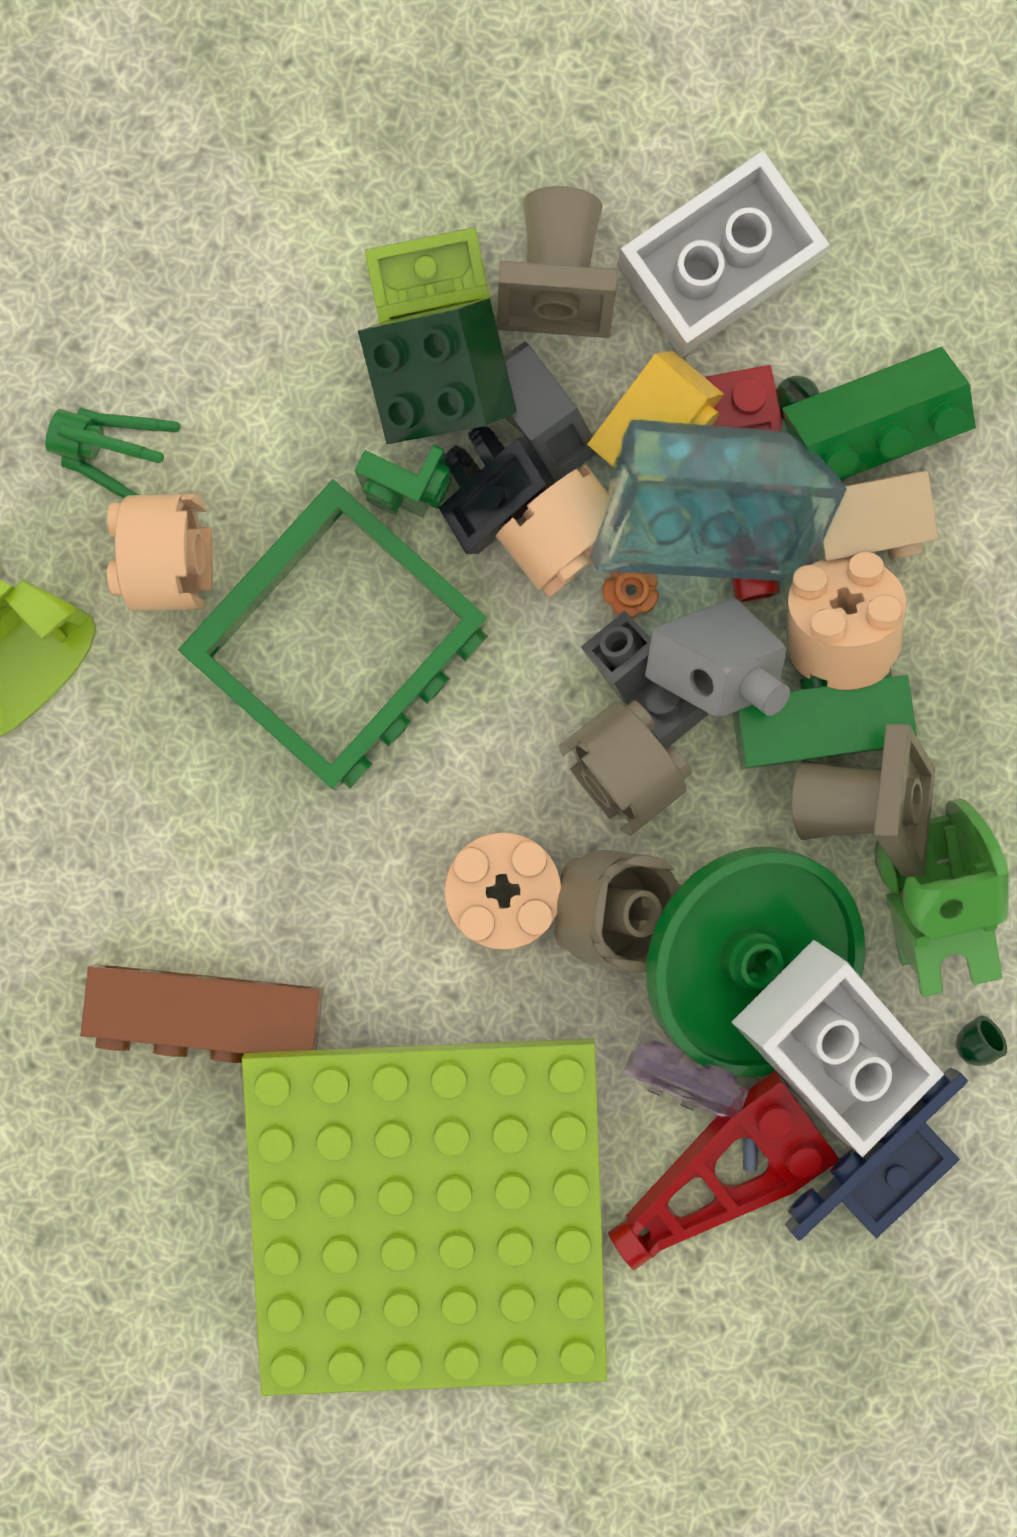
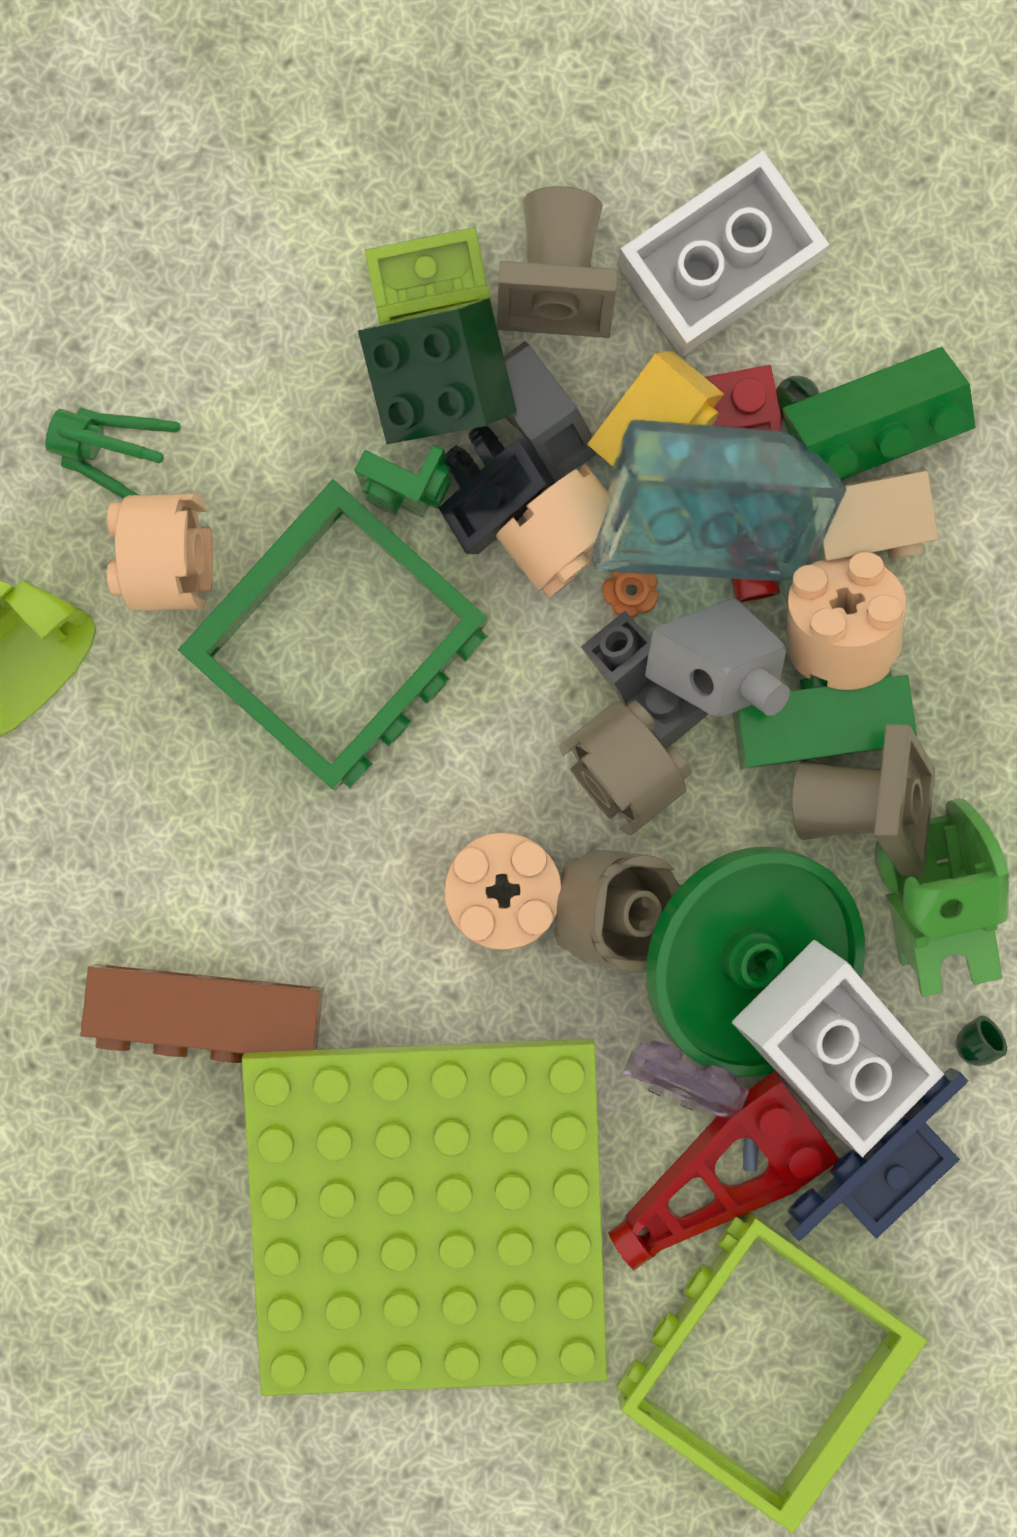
(844, 1425): none -> lime window

